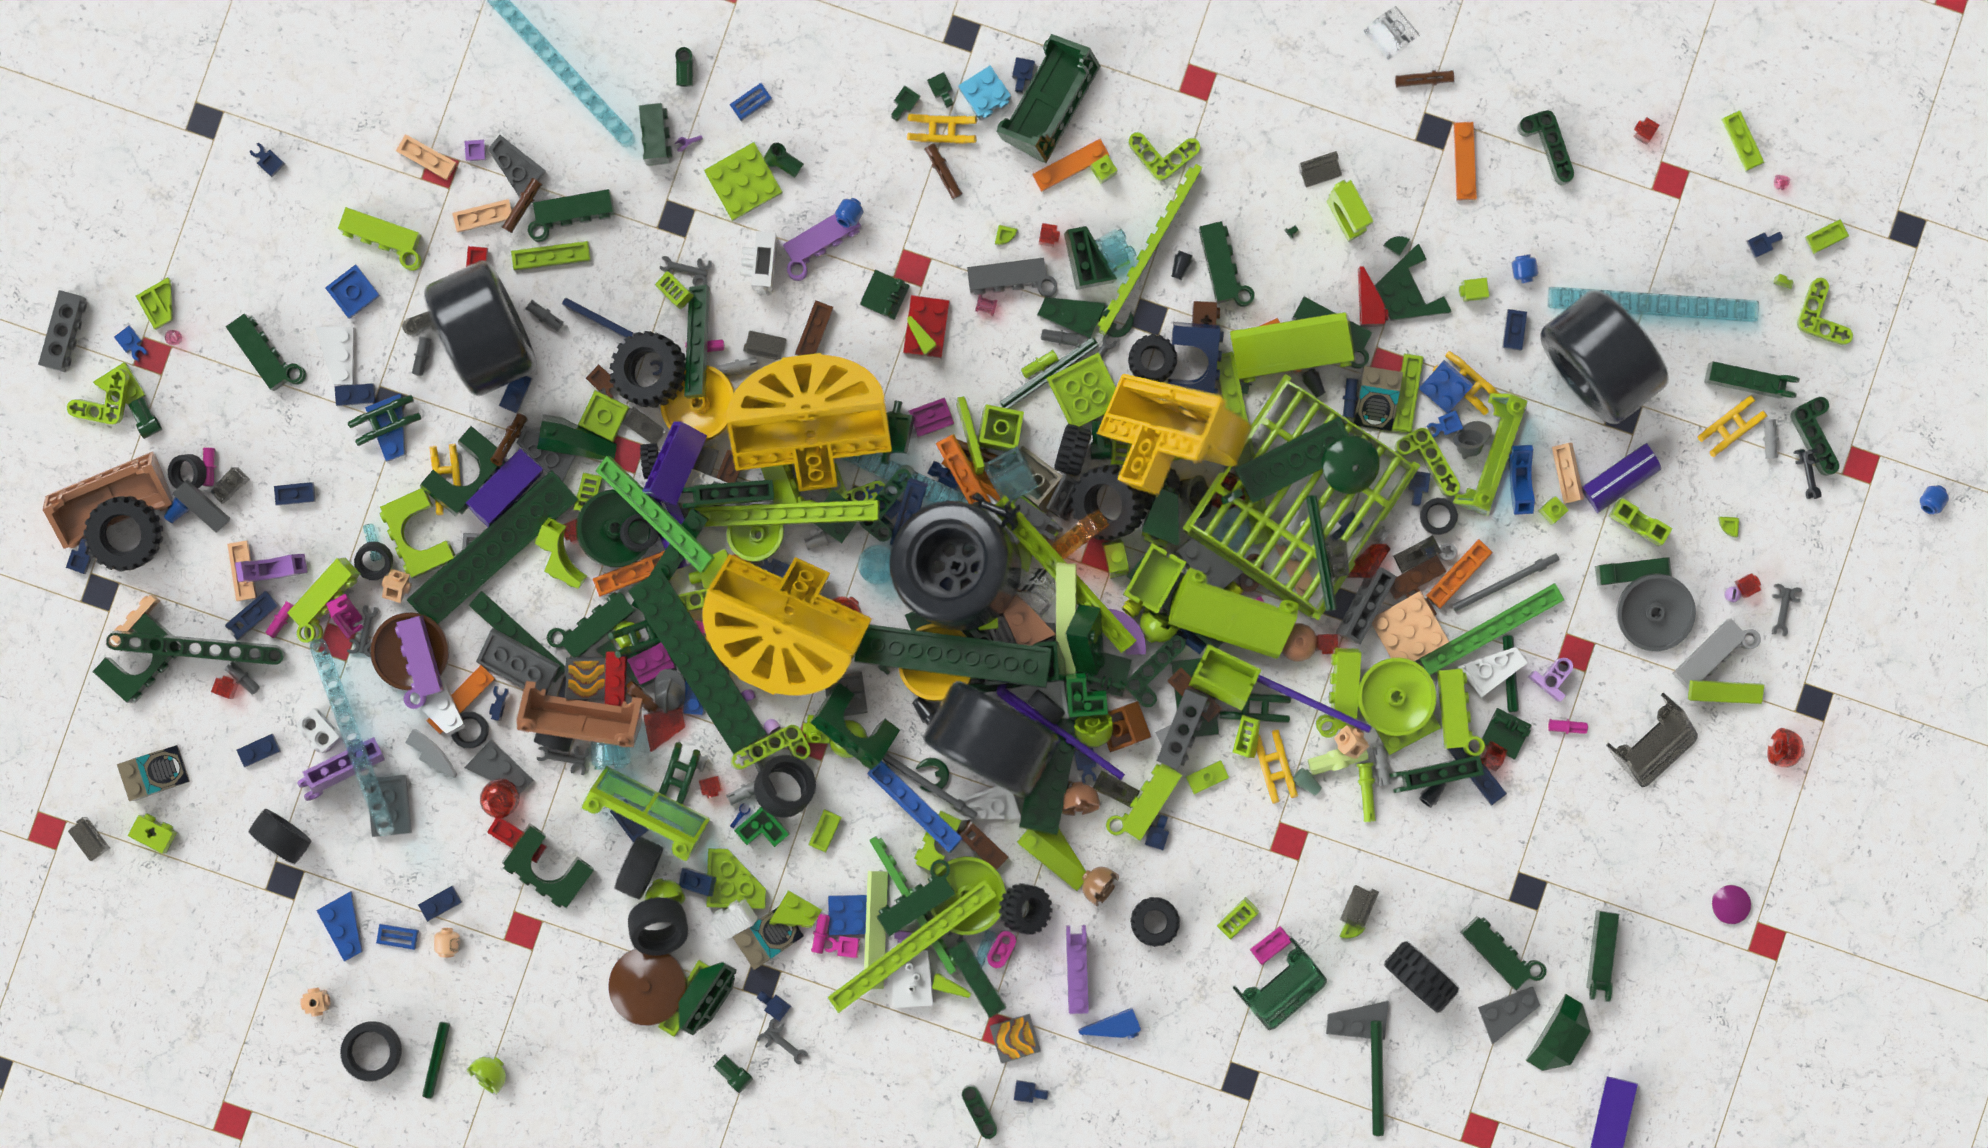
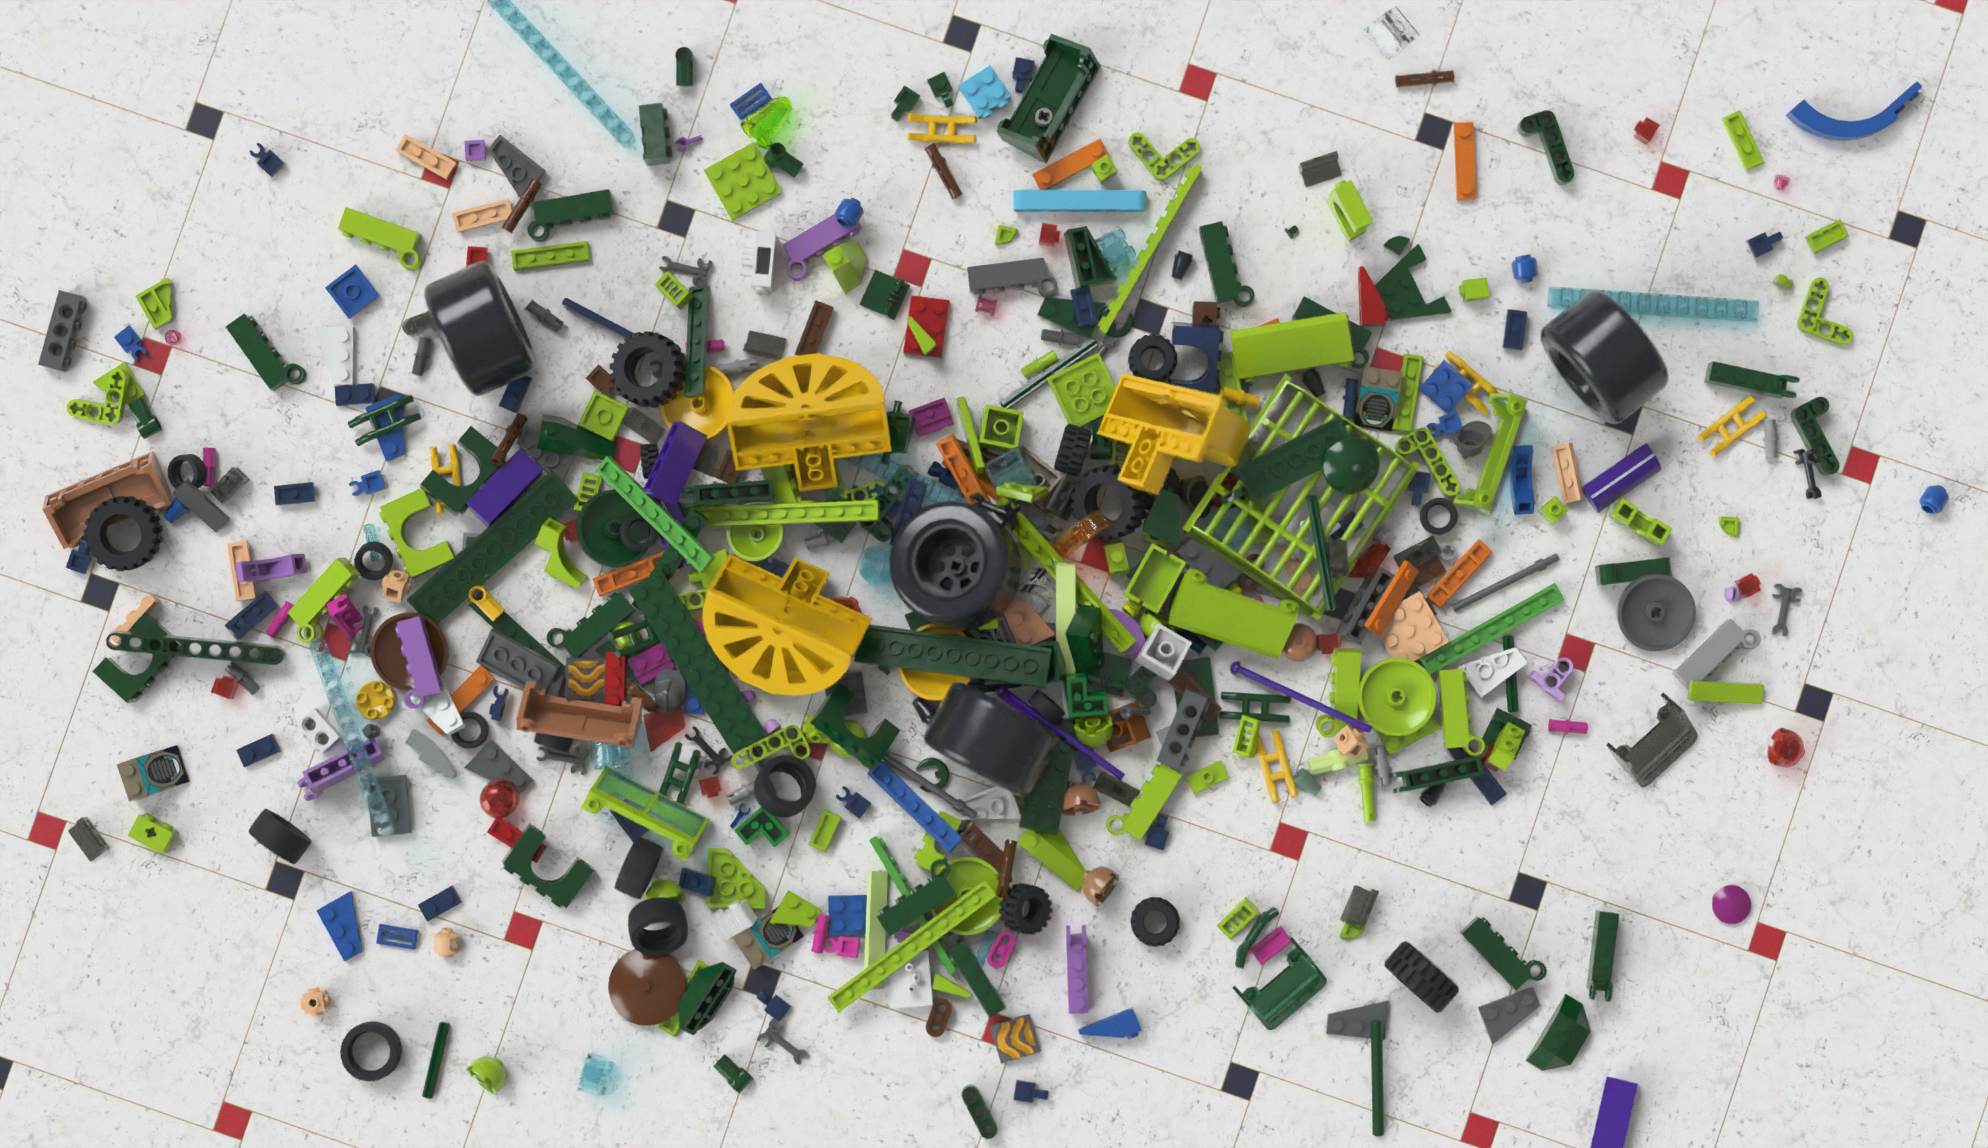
(370, 483): none -> blue plate
(371, 731): none -> dark grey axle
(375, 700): none -> yellow dish
(487, 603): none -> yellow piece
(594, 1074): none -> clear light blue brick
(718, 760): none -> black bar
(767, 121): none -> clear neon green cone
(846, 264): none -> lime slope
(855, 804): none -> dark blue plate
(938, 1017): none -> reddish brown plate
(1004, 877): none -> reddish brown pin
(1021, 492): none -> lime wing
(1042, 123): none -> light grey bush
(1079, 201): none -> medium azure beam
(1083, 307): none -> dark blue plate
(1127, 711): none -> dark grey piece
(1163, 652): none -> white slope
(1225, 677): lime piece -> none
(1239, 397): none -> yellow pin
(1261, 922): none -> dark green piece
(1391, 598): none -> orange plate
(1506, 746): none -> lime brick
(1832, 129): none -> blue arch

